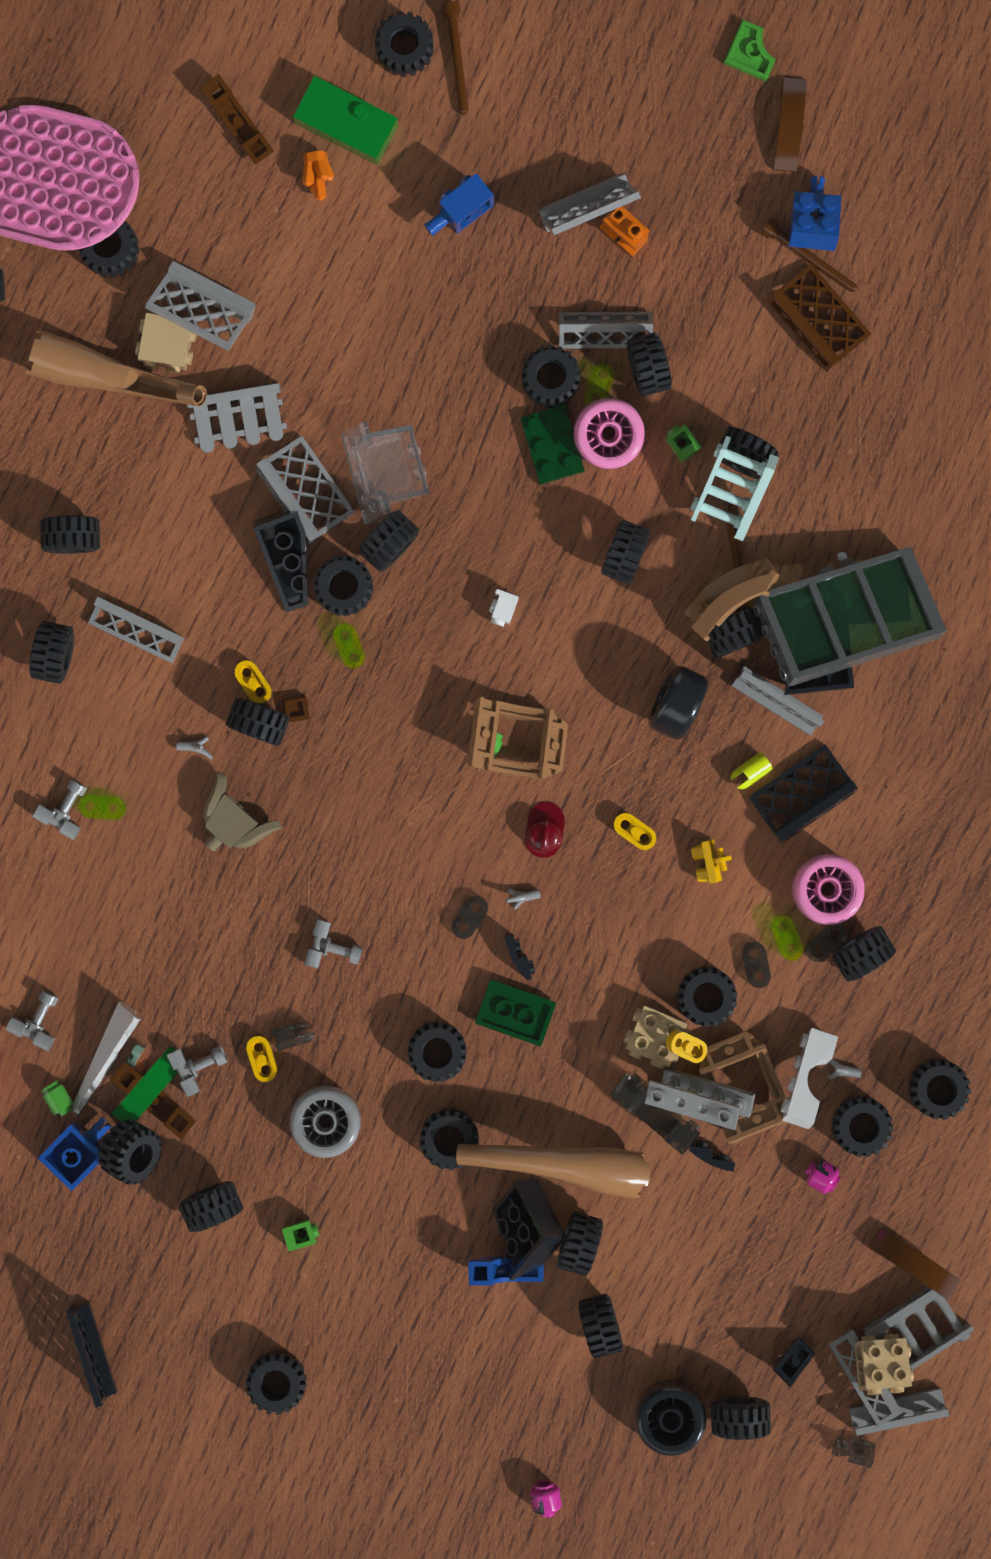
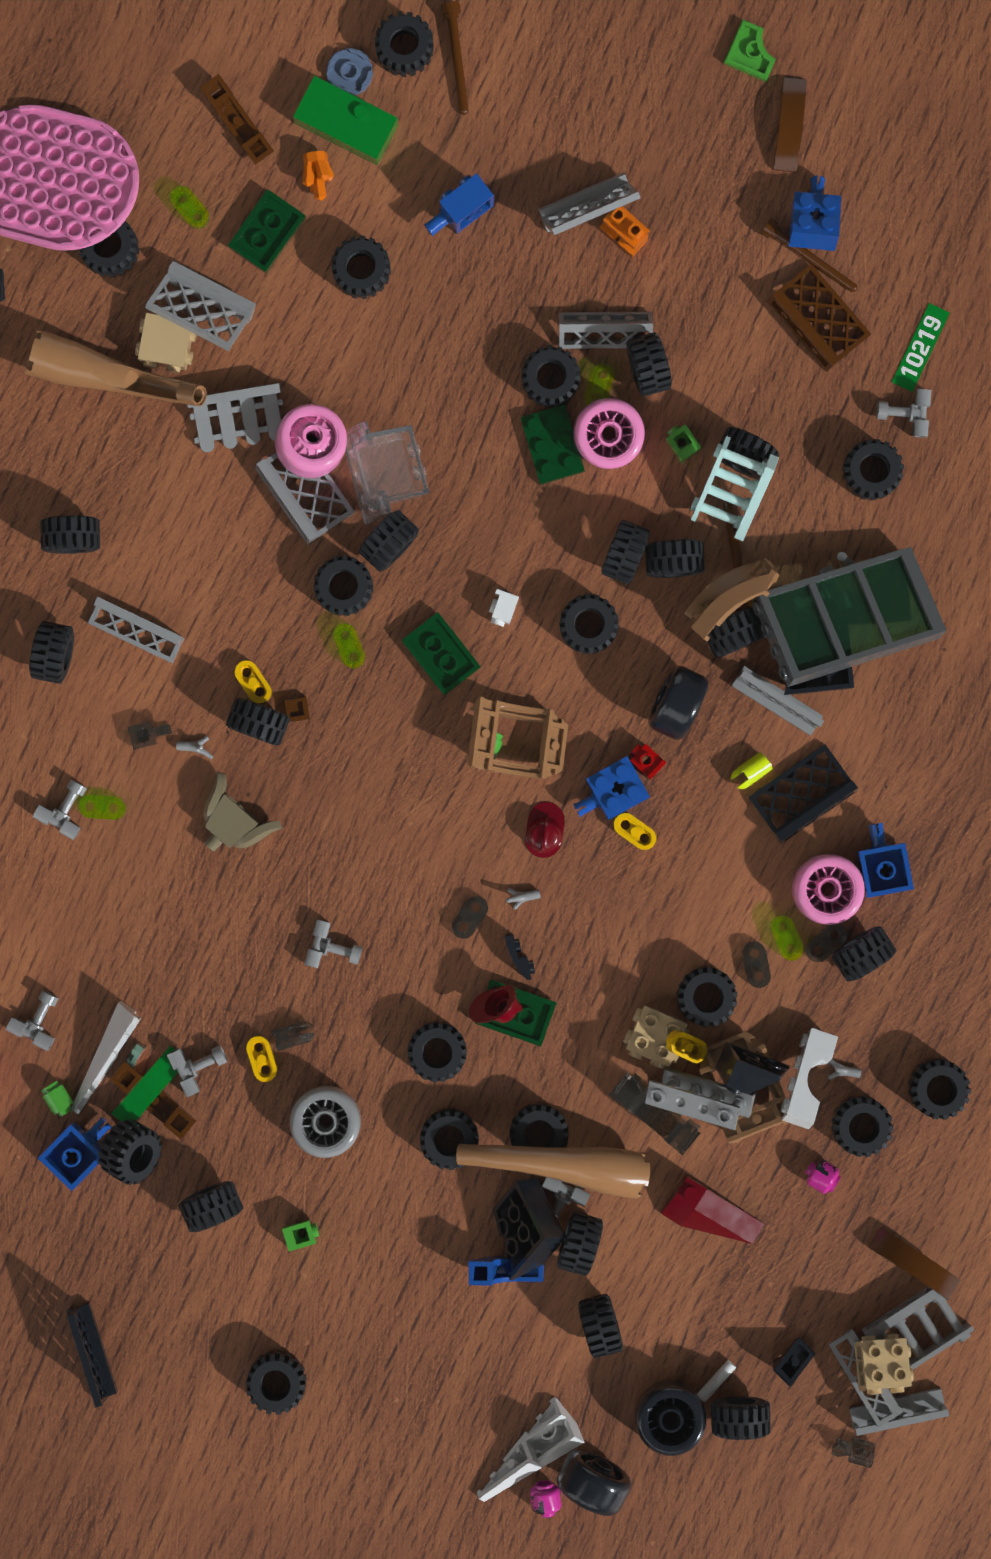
(145, 735): none -> clear smoke plate
(190, 207): none -> clear neon green plate
(266, 231): none -> dark green plate
(284, 550): black wedge -> none
(305, 457): none -> bright pink wheel
(350, 71): none -> sand blue tile
(355, 248): none -> black tyre
(441, 653): none -> dark green plate
(495, 1005): none -> dark red piece
(539, 1112): none -> black tyre
(546, 1441): none -> white wedge
(565, 1194): none -> light grey bar
(589, 603): none -> black tyre
(594, 1482): none -> black wheel
(604, 798): none -> blue brick
(653, 767): none -> red brick
(674, 558): none -> black tyre
(704, 1210): none -> dark red wedge
(705, 1153): black slope -> none
(712, 870): yellow hips -> none
(717, 1379): none -> white piece
(747, 1070): none -> black wedge
(884, 453): none -> black tyre
(892, 856): none -> blue brick
(916, 412): none -> light grey bar
(920, 347): none -> green sticker

